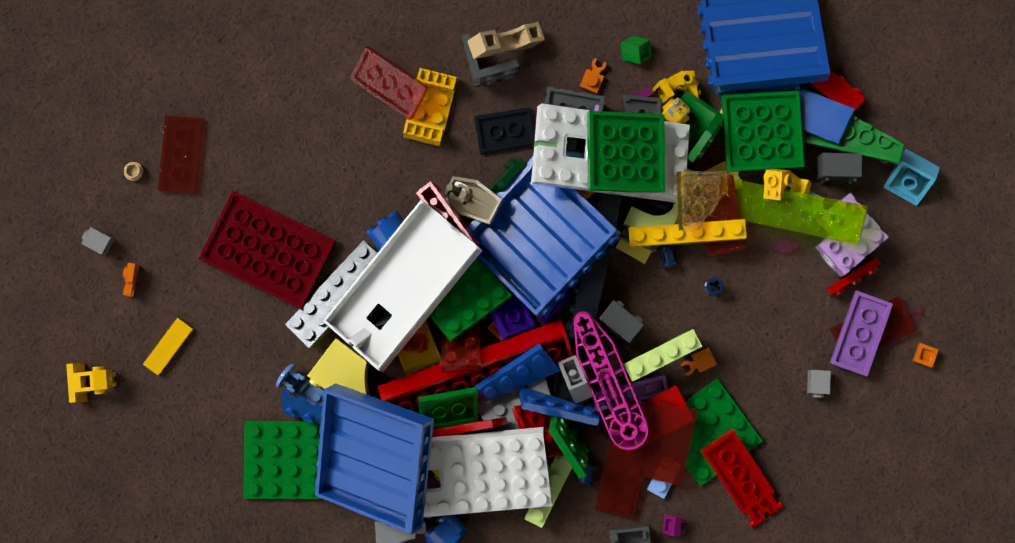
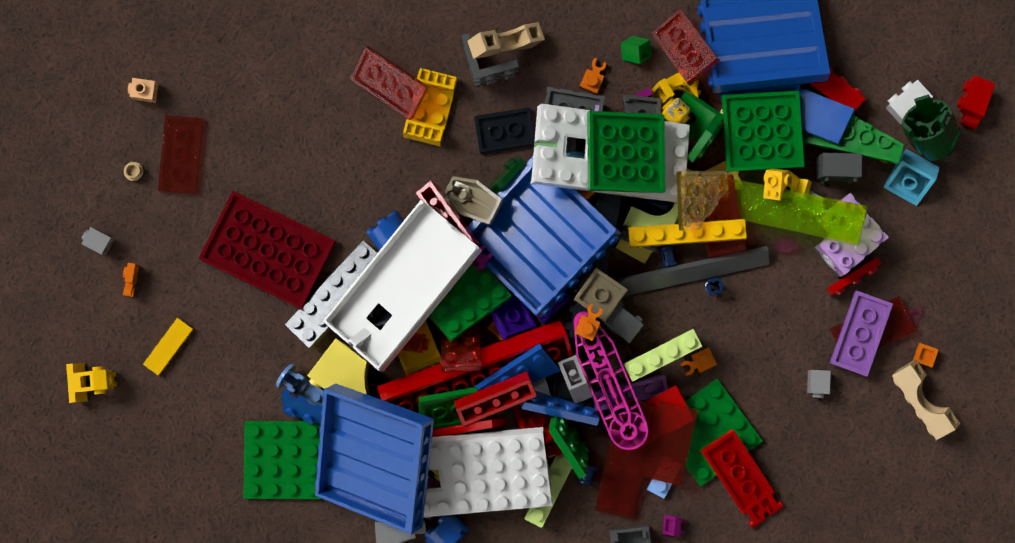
(143, 90): none -> light nougat brick
(481, 260): none -> magenta tile
(495, 398): none -> red brick
(588, 324): none -> orange plate
(602, 292): none -> dark tan tile
(685, 47): none -> clear red plate
(695, 270): none -> dark grey tile
(901, 104): none -> white brick
(931, 128): none -> dark green piece
(937, 419): none -> tan arch
(974, 101): none -> red hinge

